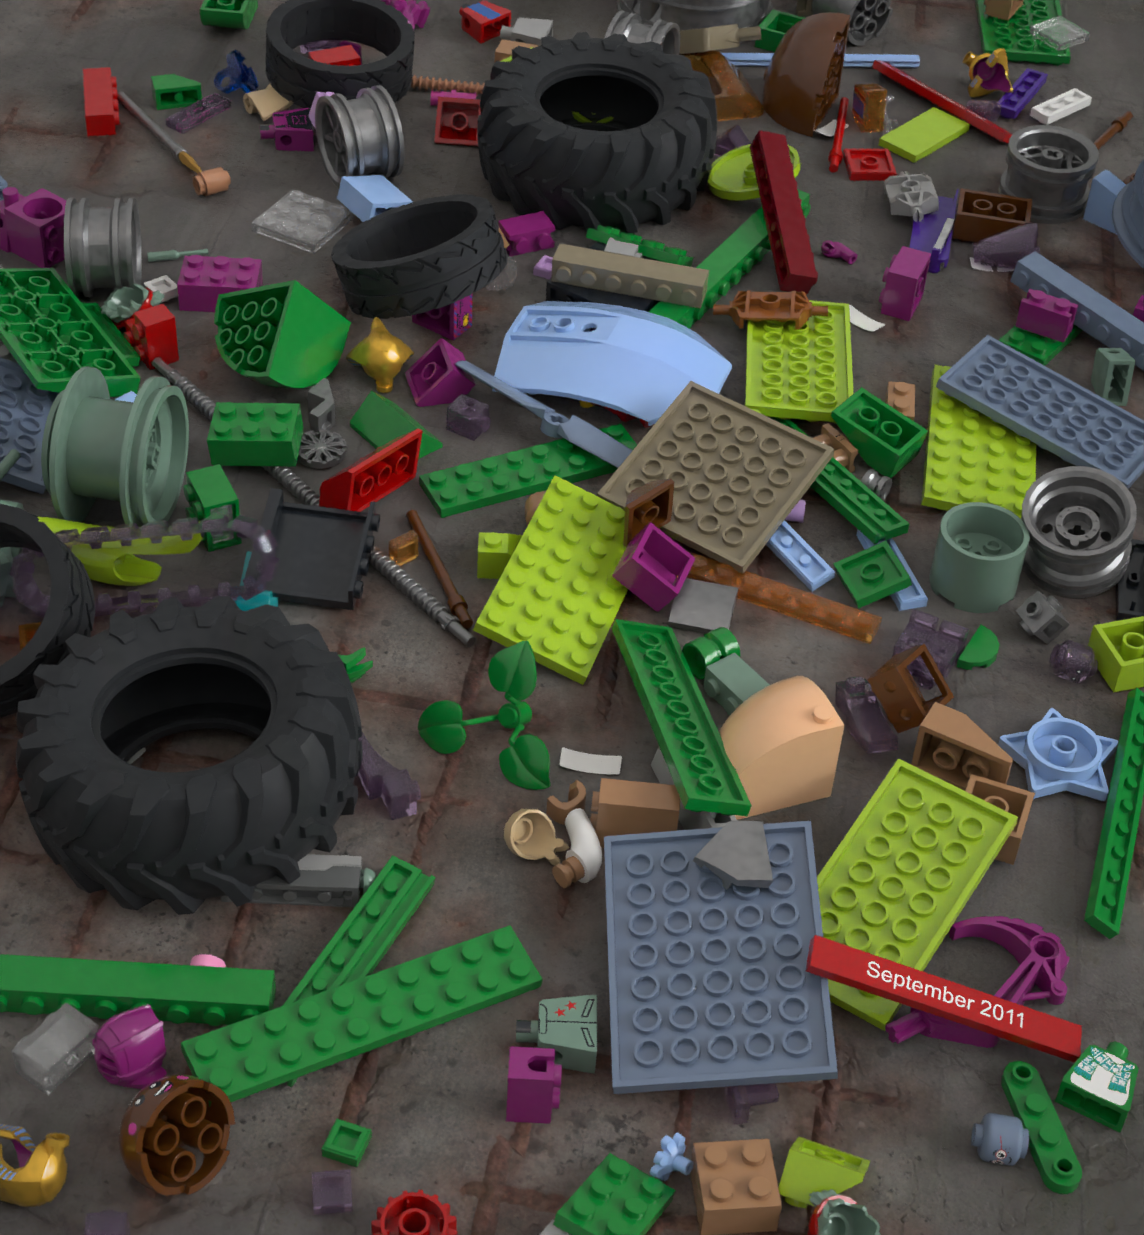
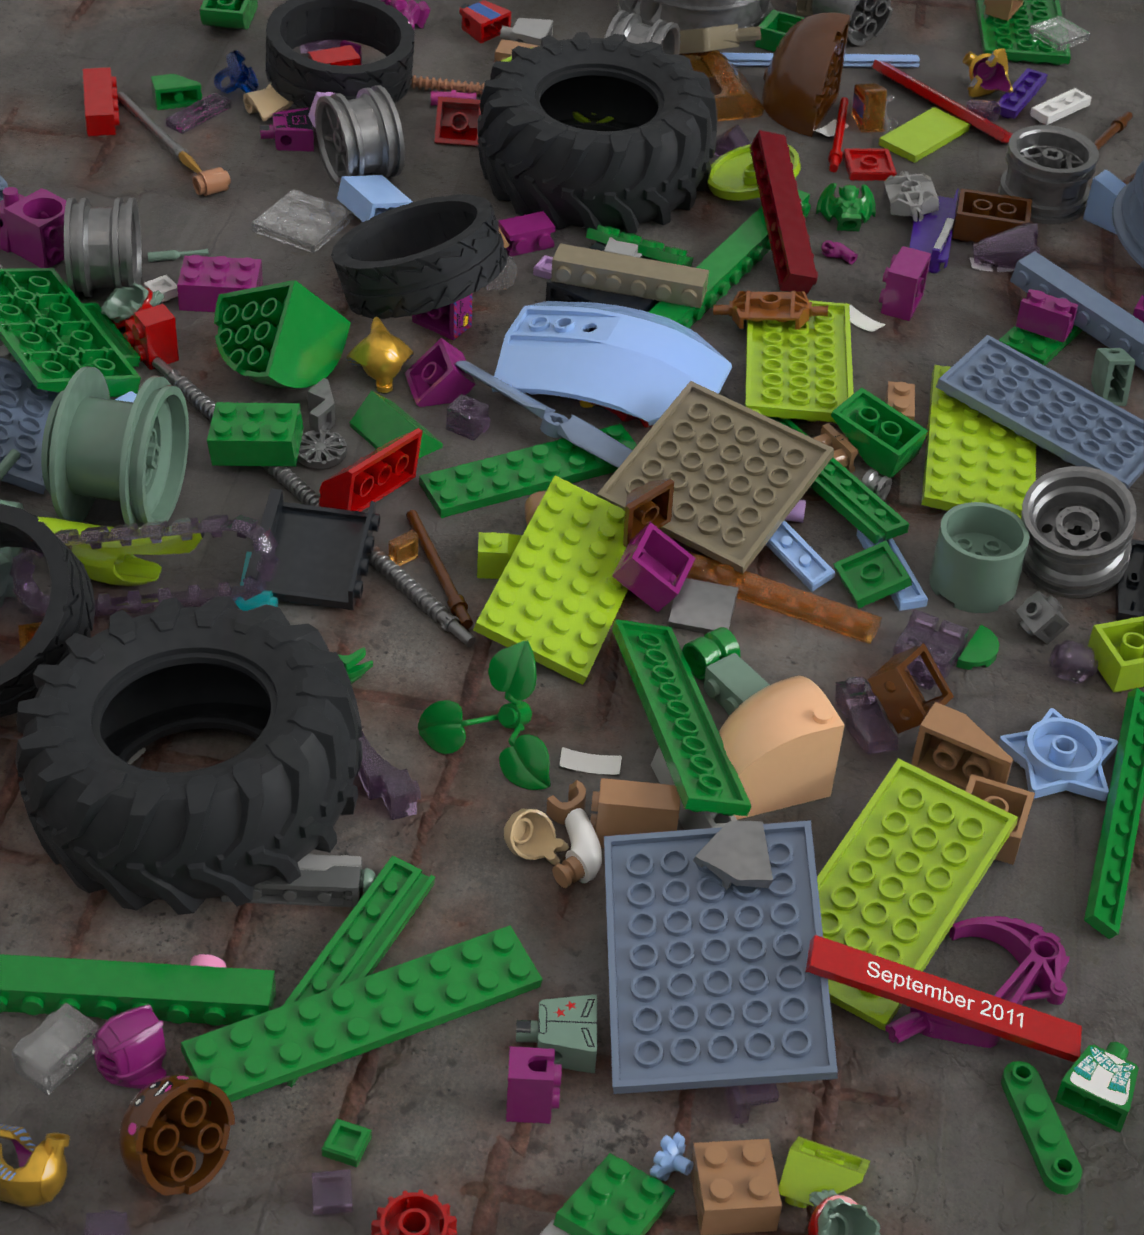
(212, 495): green piece -> none
(847, 208): none -> green animal
(1000, 1139): sand blue head -> none

